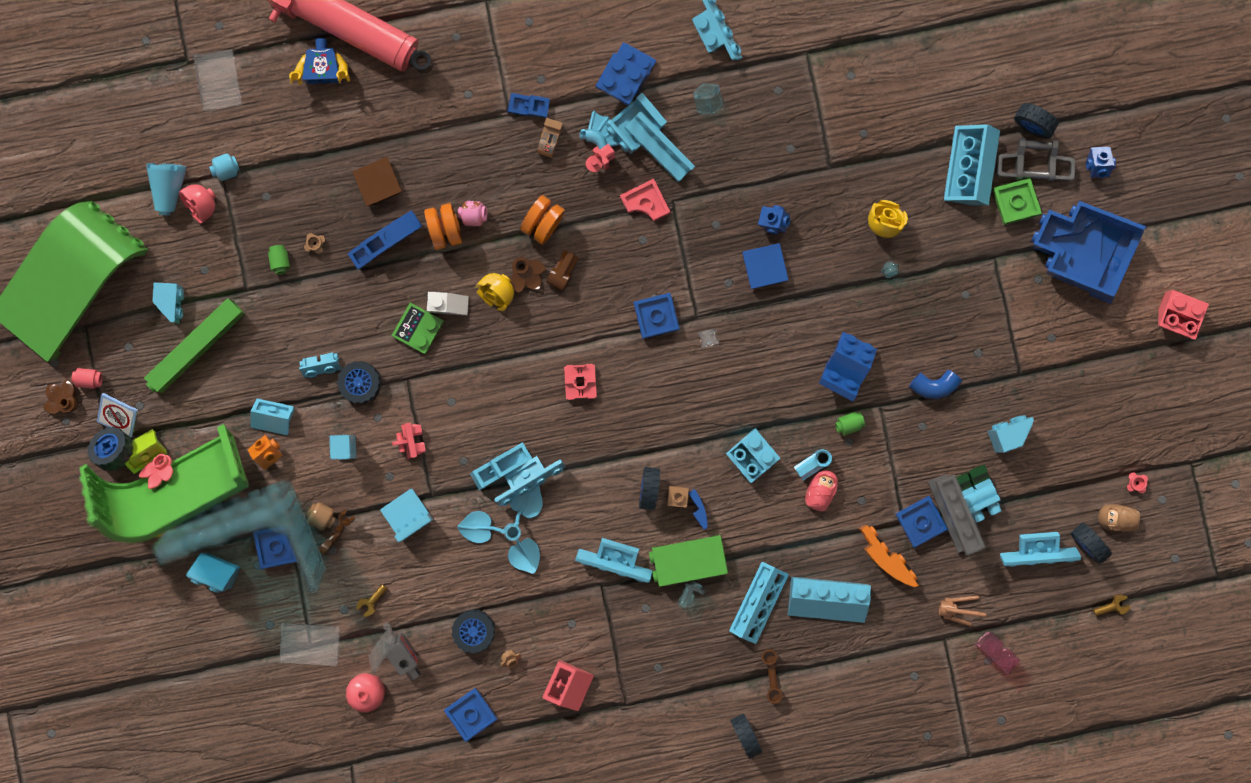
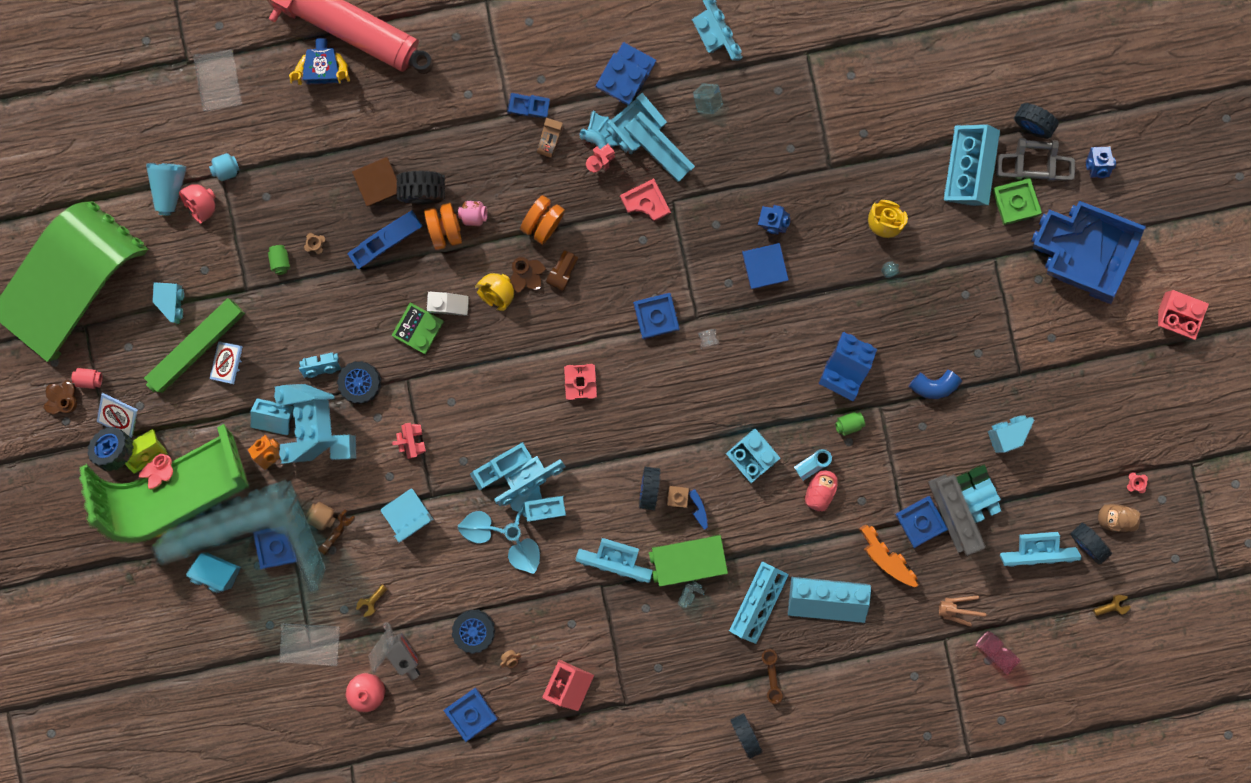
(226, 362): none -> piece
(311, 422): none -> medium azure wedge
(420, 187): none -> black tyre
(545, 508): none -> medium azure panel

